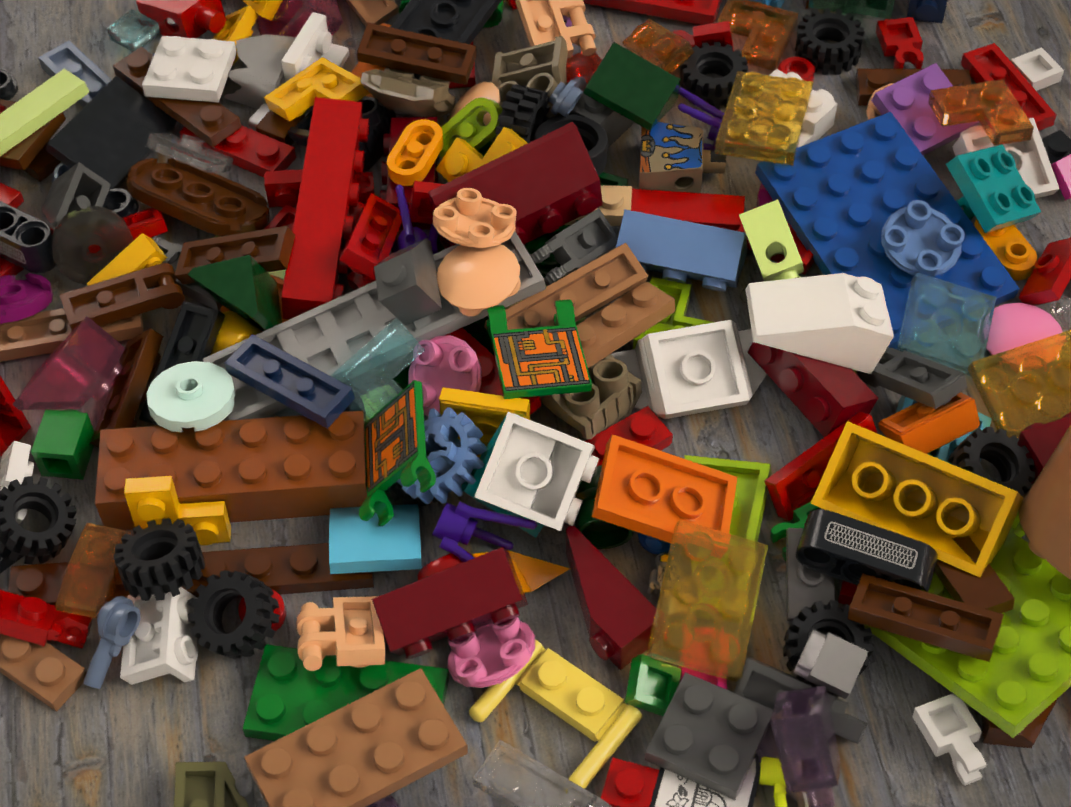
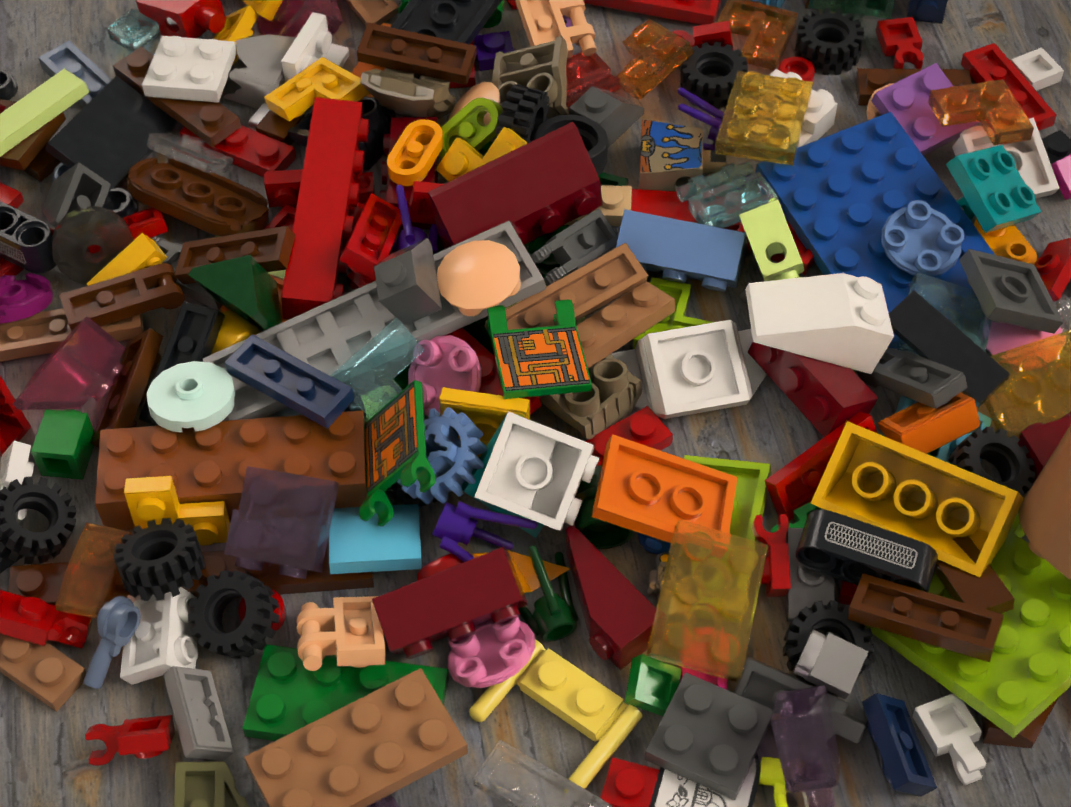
(138, 736): none -> red plate
(198, 713): none -> light grey plate
(282, 522): none -> plate
(474, 221): light nougat dish -> none
(488, 45): none -> dark purple plate
(552, 616): none -> dark green plant
(566, 96): sand blue plate -> none
(633, 87): dark green slope -> none
(725, 194): none -> clear light blue plate
(777, 564): none -> red plate
(898, 745): none -> dark blue plate
(941, 341): none -> black tile
(1011, 291): none -> dark grey plate

